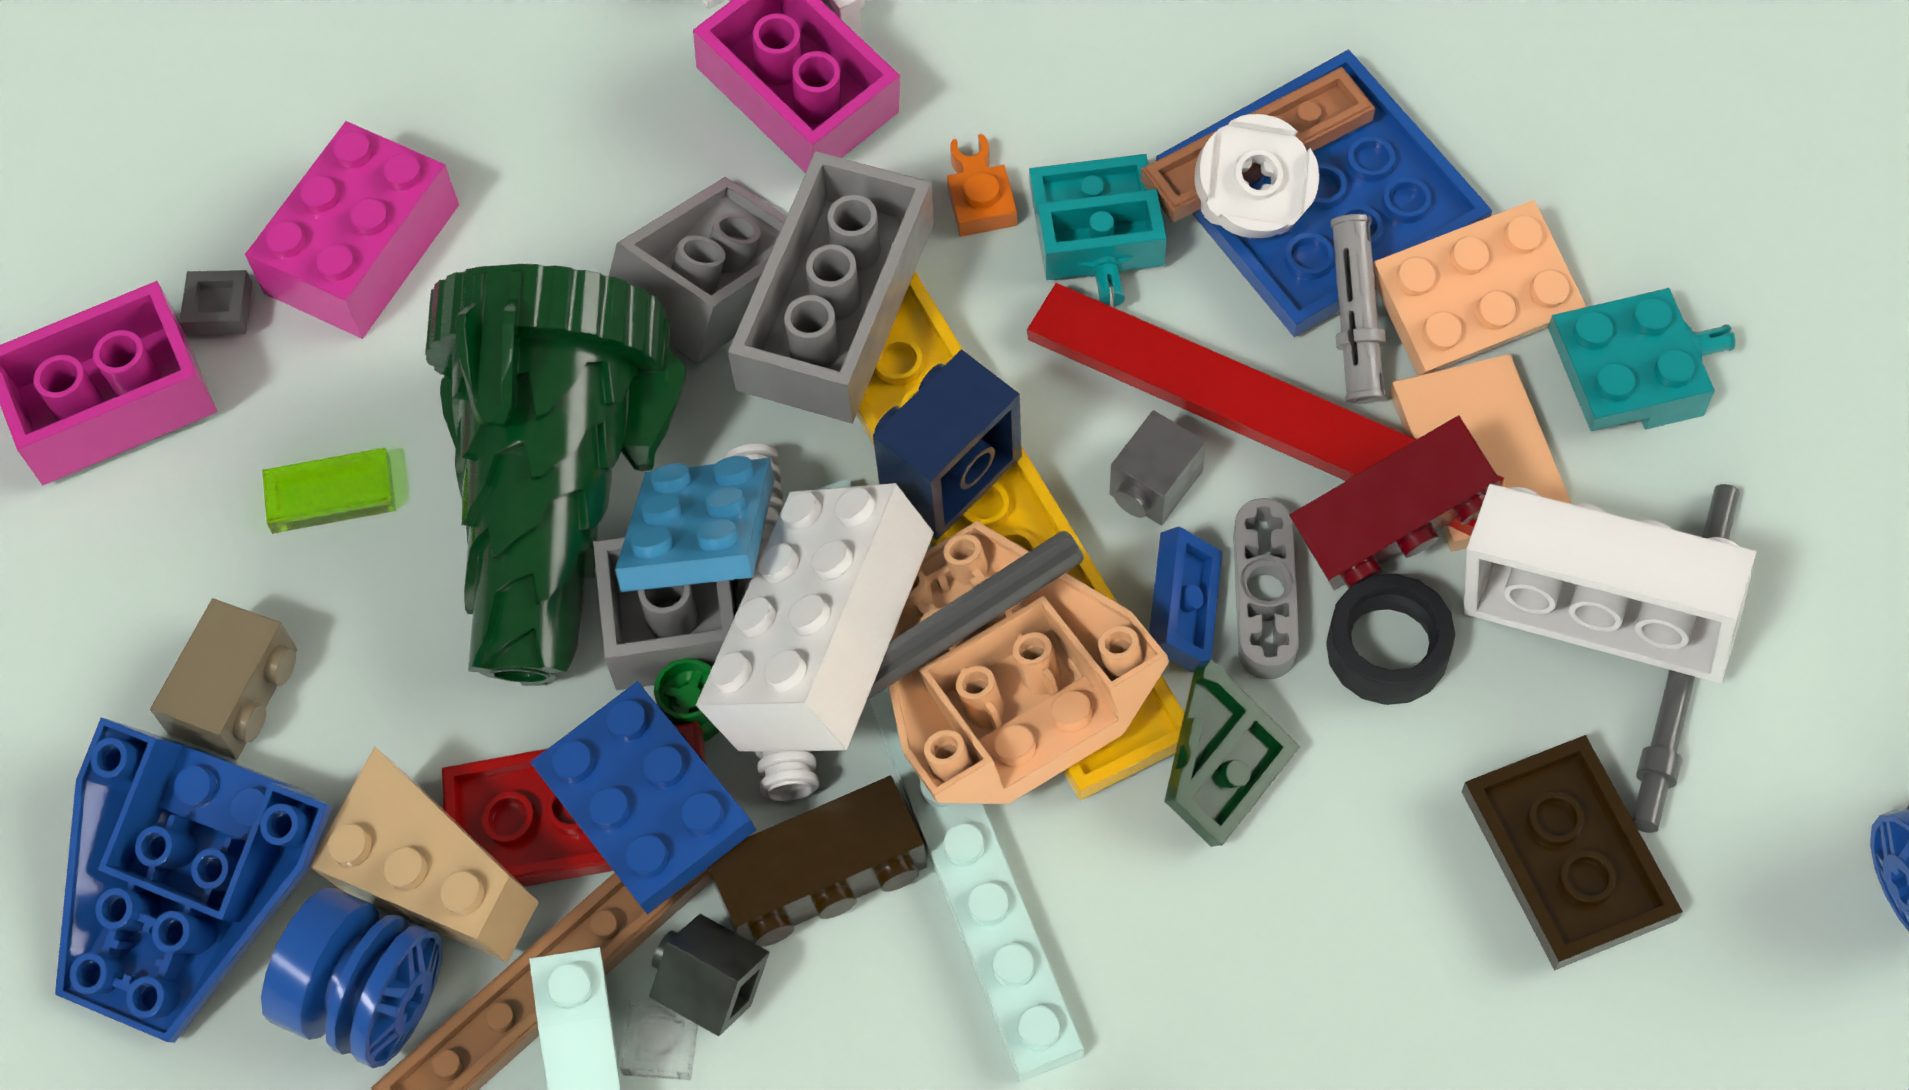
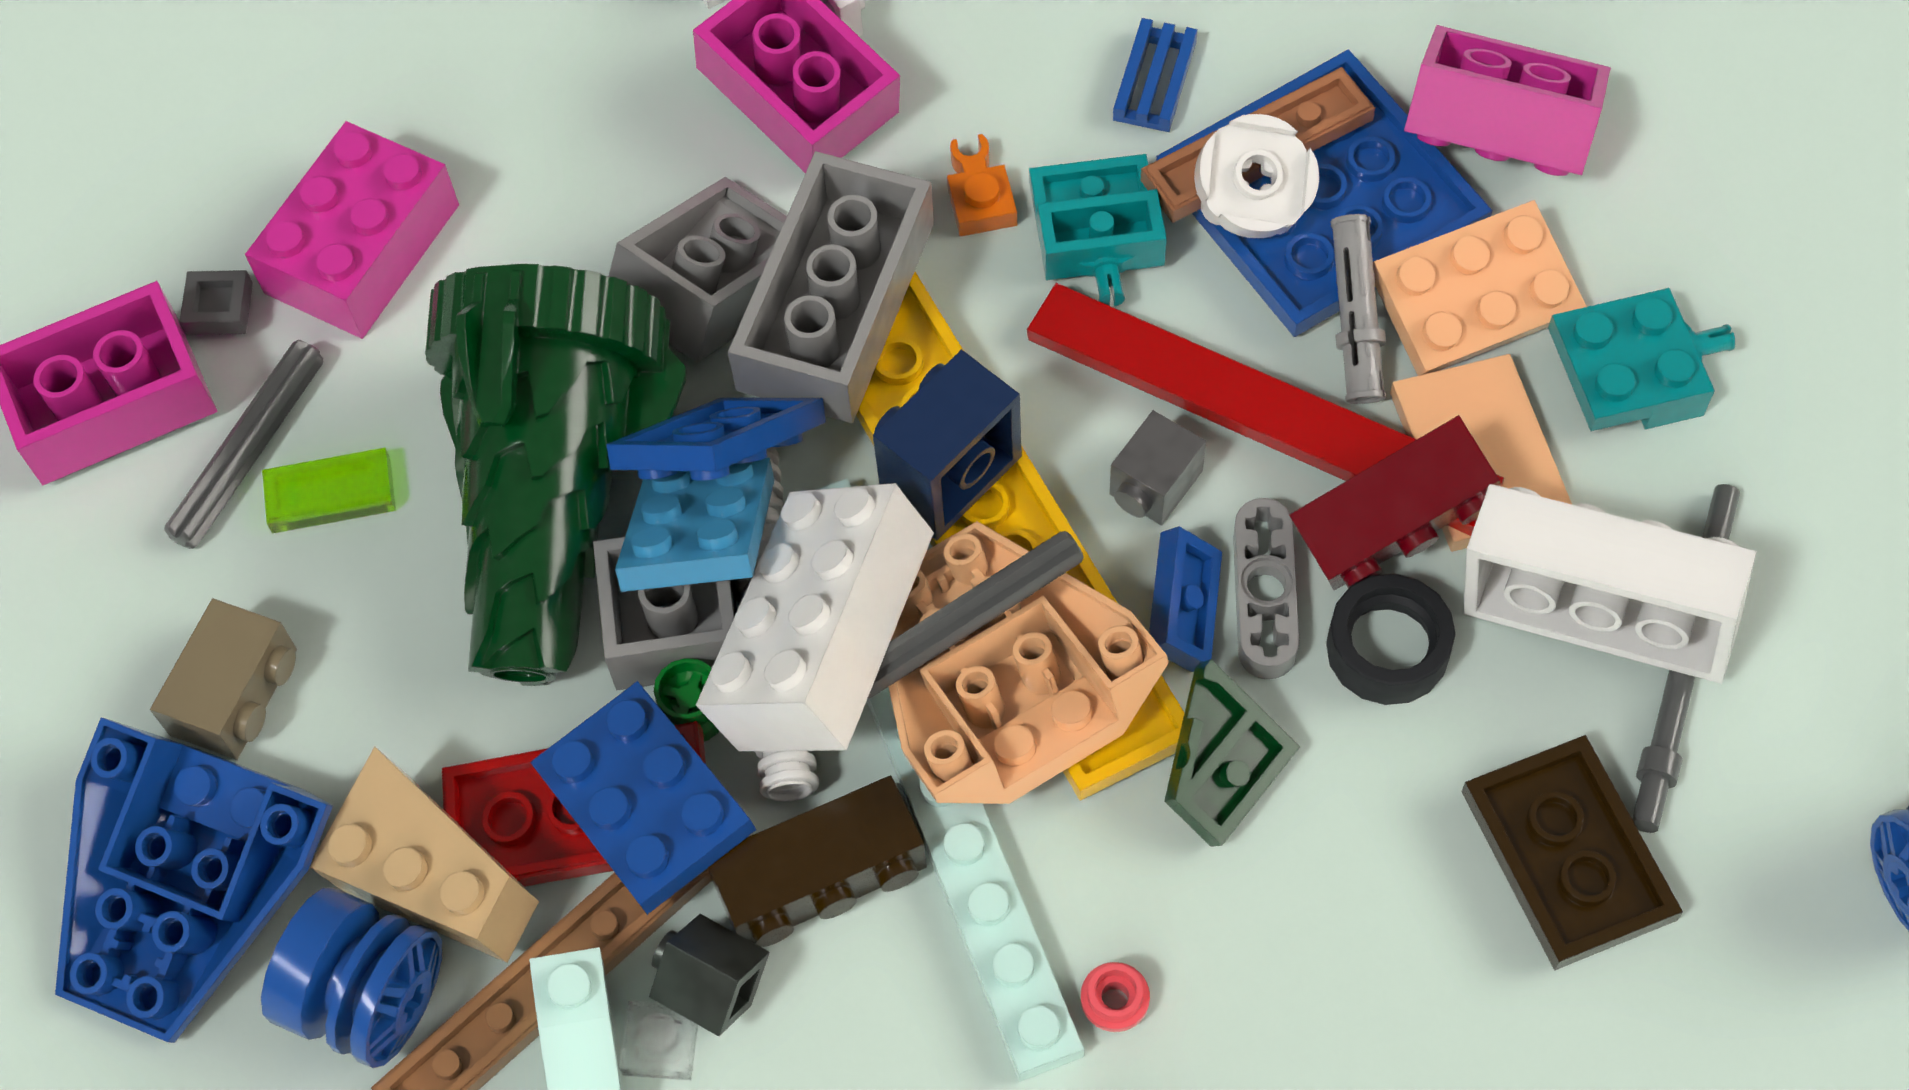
(243, 444): none -> dark grey axle
(716, 436): none -> blue plate
(1118, 977): none -> coral plate
(1164, 39): none -> blue tile
(1507, 101): none -> dark pink brick

